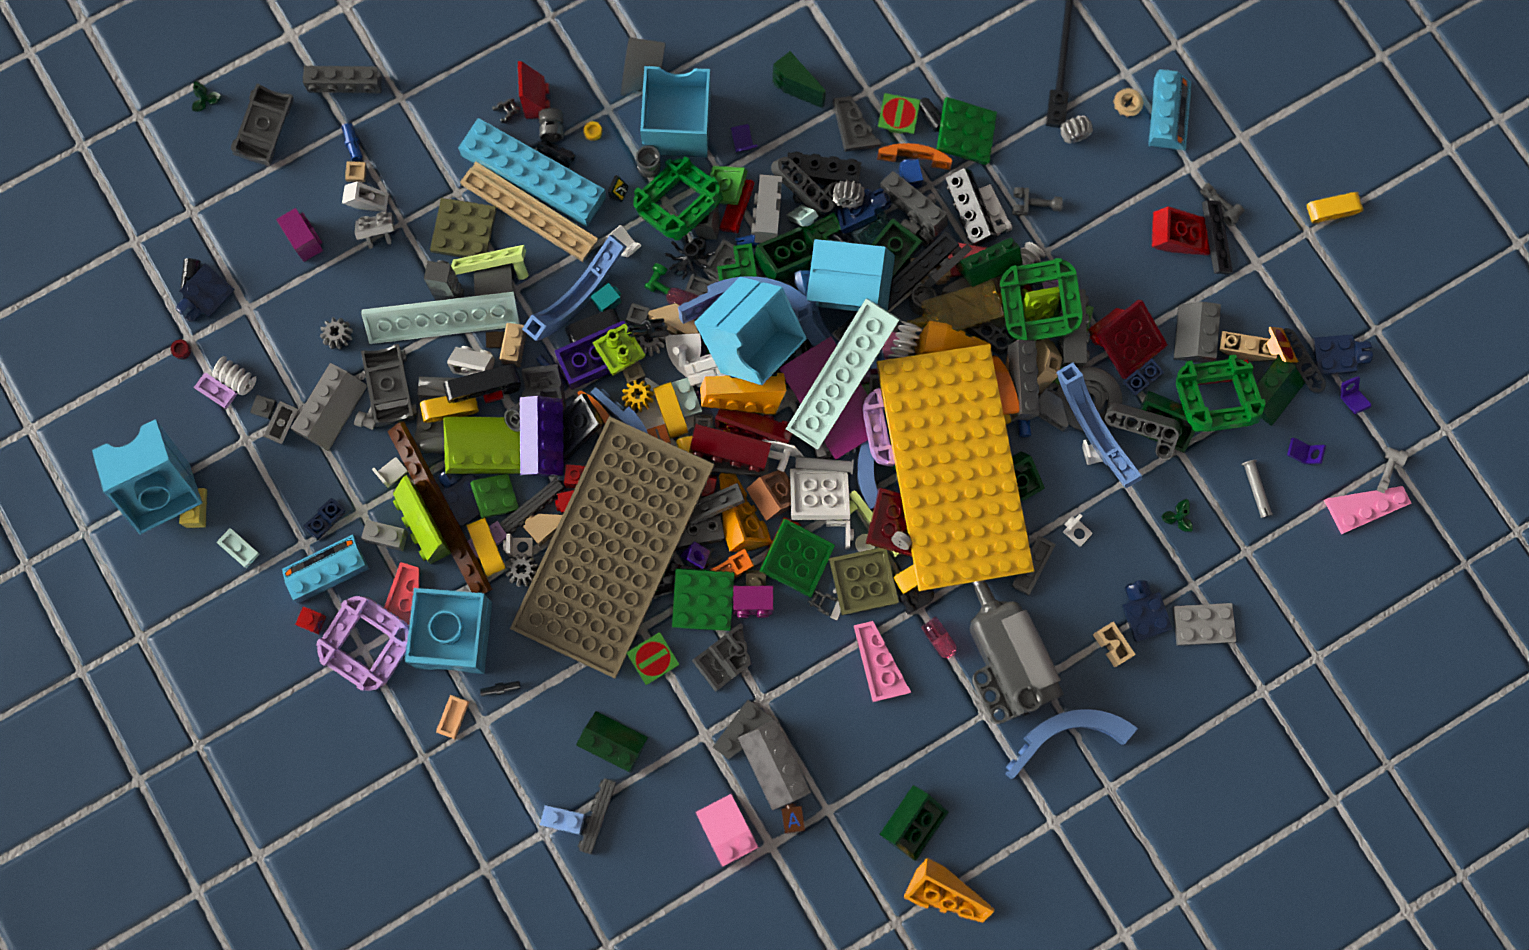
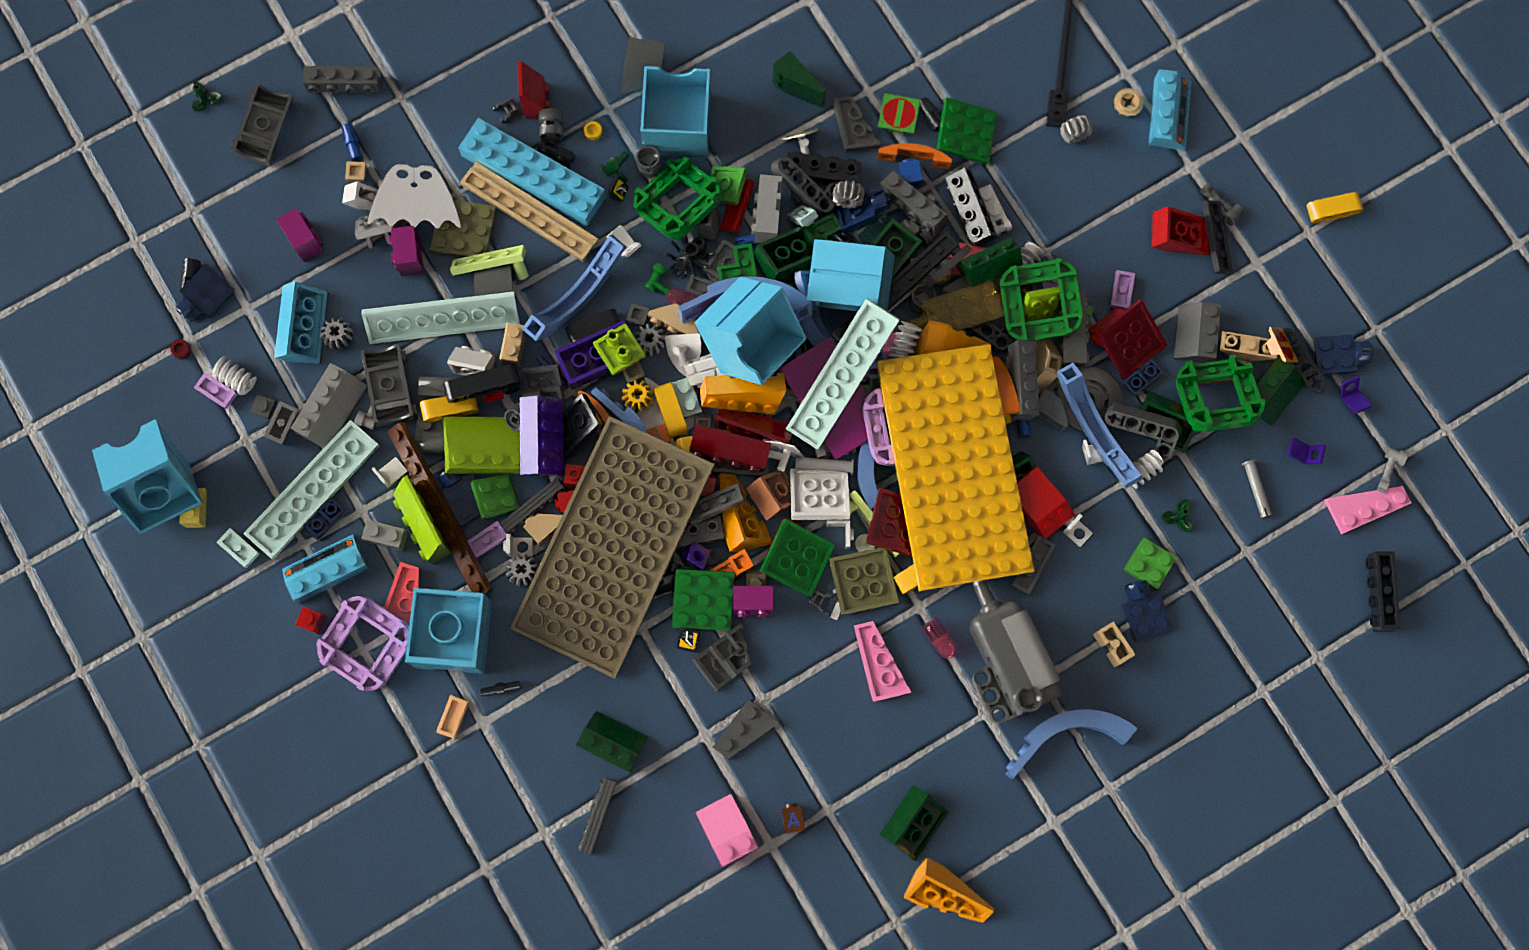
(300, 323): none -> medium azure slope
(311, 489): none -> light aqua plate
(400, 200): none -> white piece
(406, 251): none -> magenta brick
(442, 281): dark grey brick -> none
(486, 546): yellow beam -> none
(494, 339): dark brown piece -> none
(562, 819): light blue brick -> none
(606, 298): teal brick -> none
(614, 164): none -> dark green plant
(649, 329): black arm -> none
(652, 658): piece -> none
(688, 640): none -> slope
(742, 138): dark purple bracket -> none
(774, 765): flat silver slope -> none
(802, 140): none -> white shield
(901, 540): light grey tile -> none
(922, 598): black plate -> none
(1020, 192): dark grey bar -> none
(1042, 503): none -> red slope
(1122, 289): none -> lavender plate
(1148, 465): none -> white piece
(1150, 563): none -> bright green plate
(1204, 624): light grey plate -> none
(1383, 591): none -> black brick

